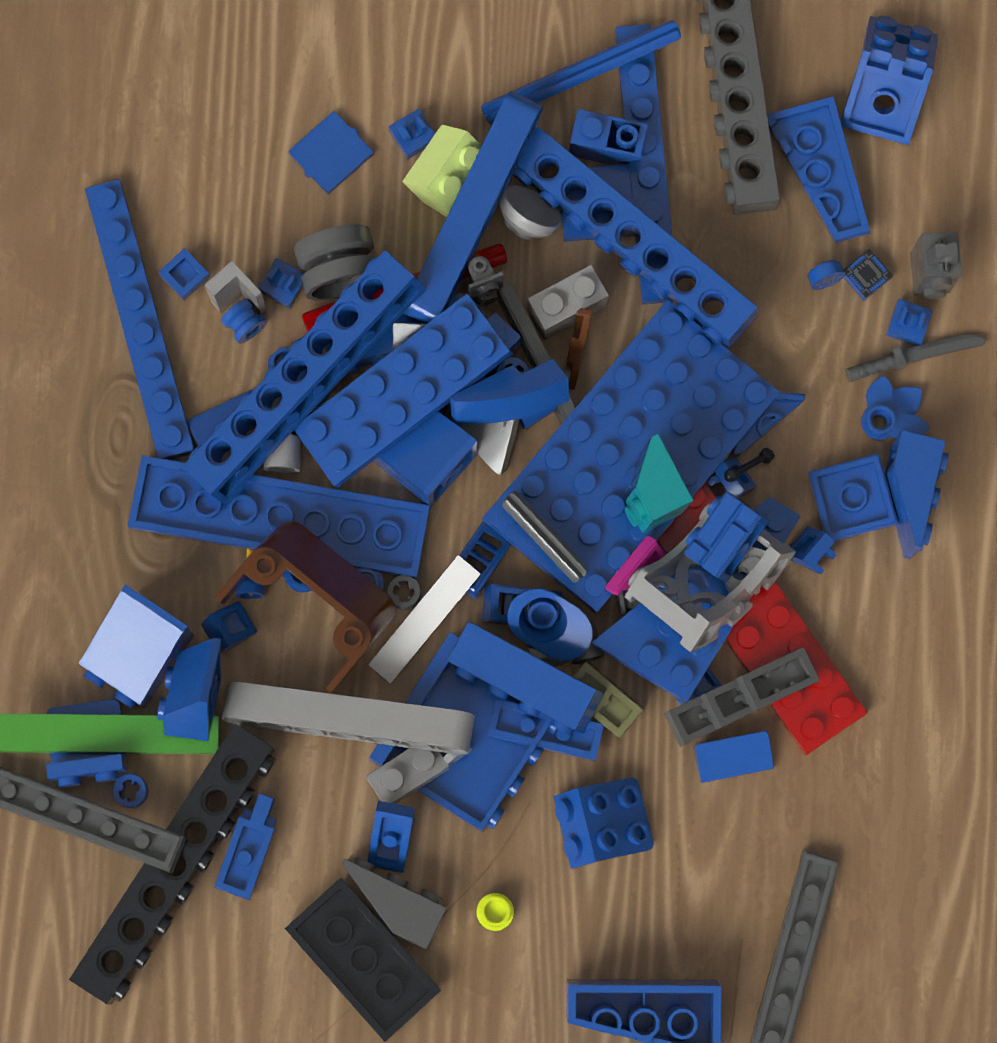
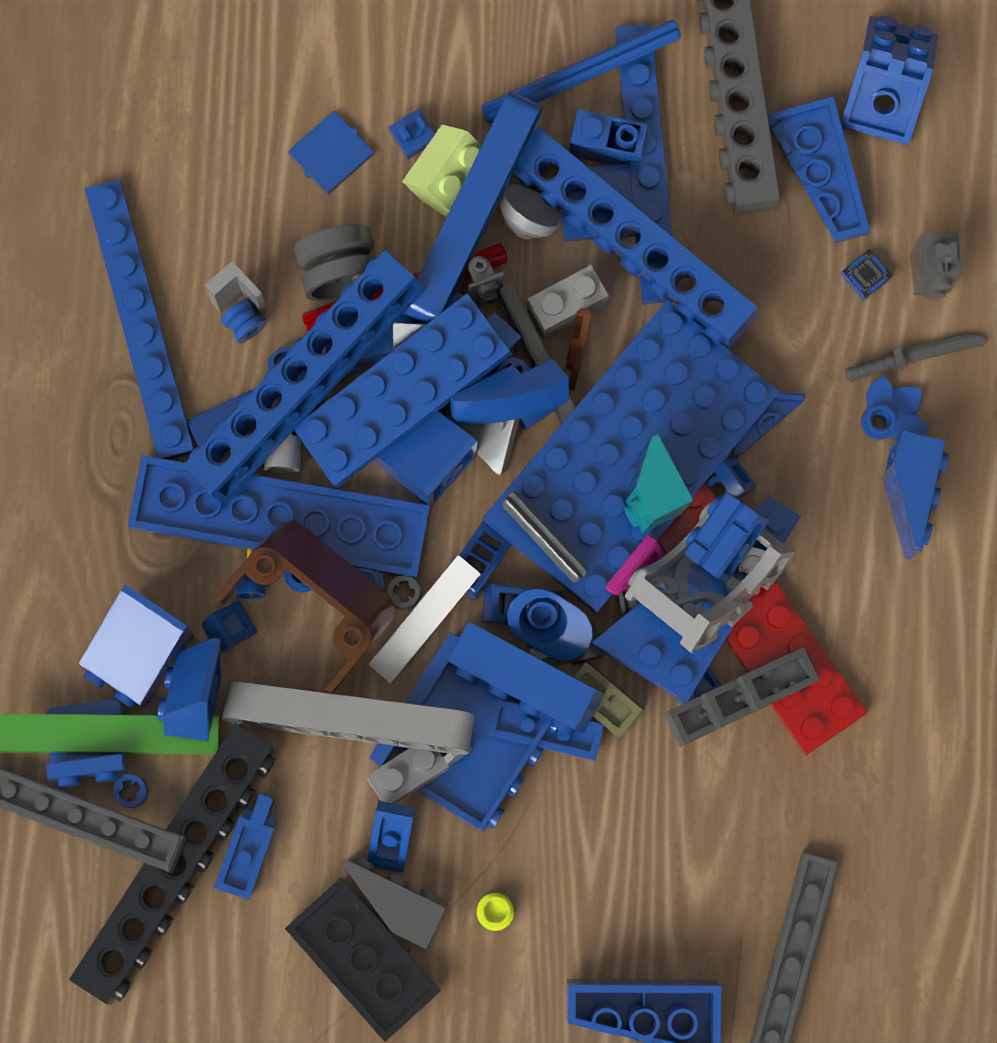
(184, 274): blue plate -> none
(282, 283): blue tile -> none
(603, 822): blue bracket -> none
(733, 756): blue slope -> none
(765, 456): black hinge -> none
(811, 547): blue tile -> none
(826, 274): blue tile -> none
(853, 497): blue plate -> none
(909, 322): blue tile -> none

